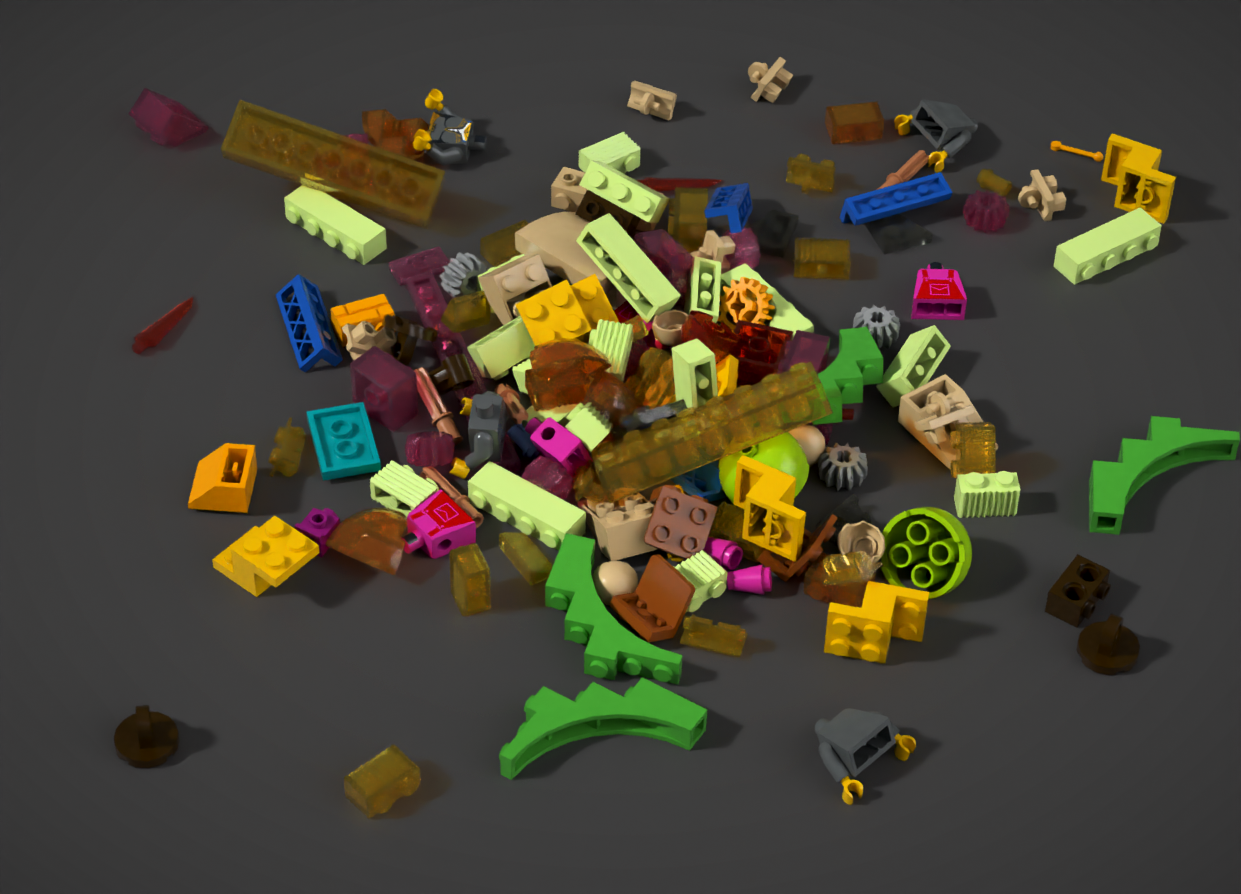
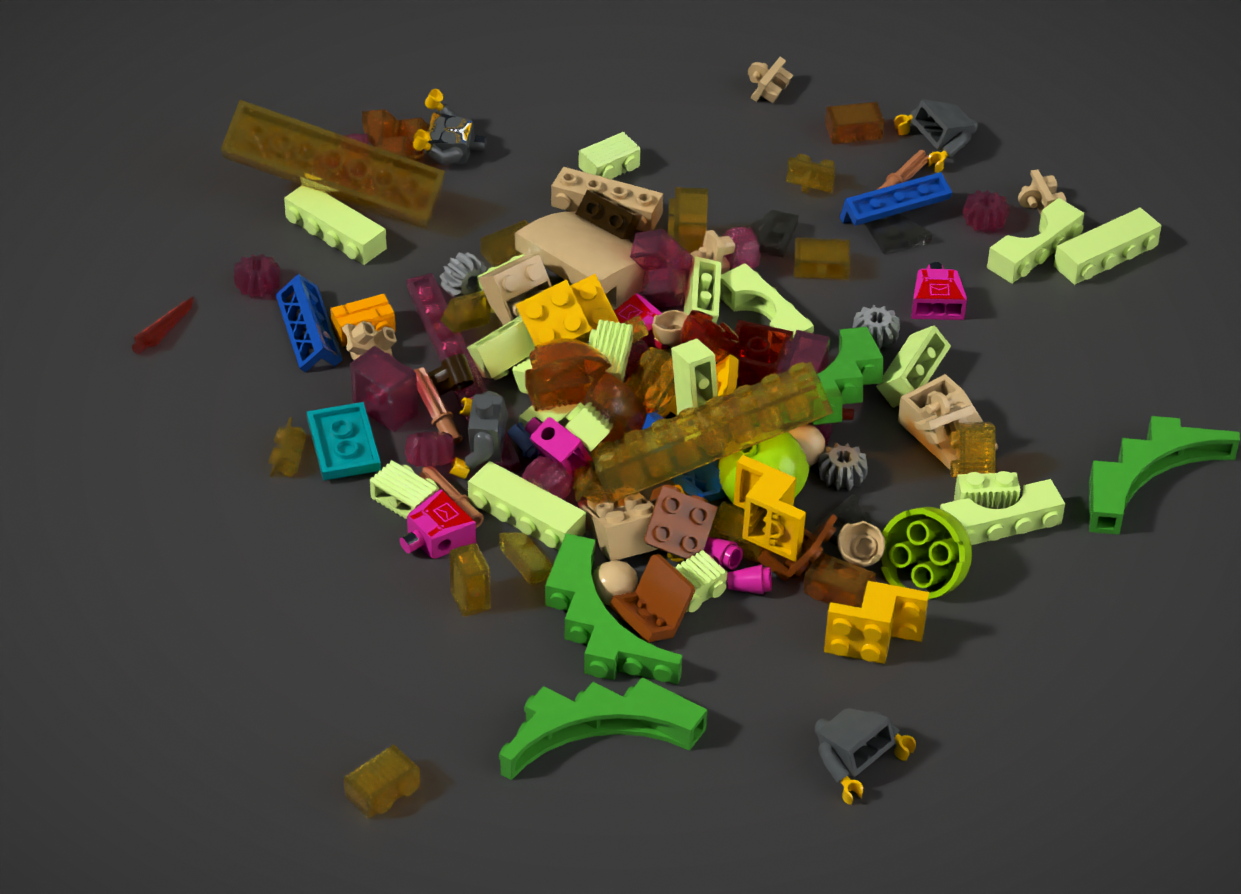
(146, 738): dark brown tile -> none
(165, 119): clear pink slope -> none
(225, 479): light orange slope -> none
(257, 275): none -> clear pink gear
(265, 556): yellow bracket -> none
(319, 526): magenta brick -> none
(372, 538): clear orange brick -> none
(407, 336): dark brown tile -> none
(418, 264): clear pink plate -> none
(512, 403): nougat axle -> none
(624, 191): yellowish green brick -> none
(628, 267): yellowish green brick -> none
(644, 417): clear smoke wing -> none
(652, 100): tan hips -> none
(666, 184): clear red bar -> none
(720, 638): clear yellow hinge -> none
(731, 201): blue fence -> none
(741, 295): light orange gear -> none
(849, 568): clear yellow hinge -> none
(993, 182): clear yellow pin -> none
(1016, 256): none -> yellowish green arch
(1037, 509): none -> yellowish green arch
(1056, 146): light orange hinge -> none
(1077, 591): dark brown brick -> none
(1108, 646): dark brown tile -> none
(1136, 174): yellow bracket -> none

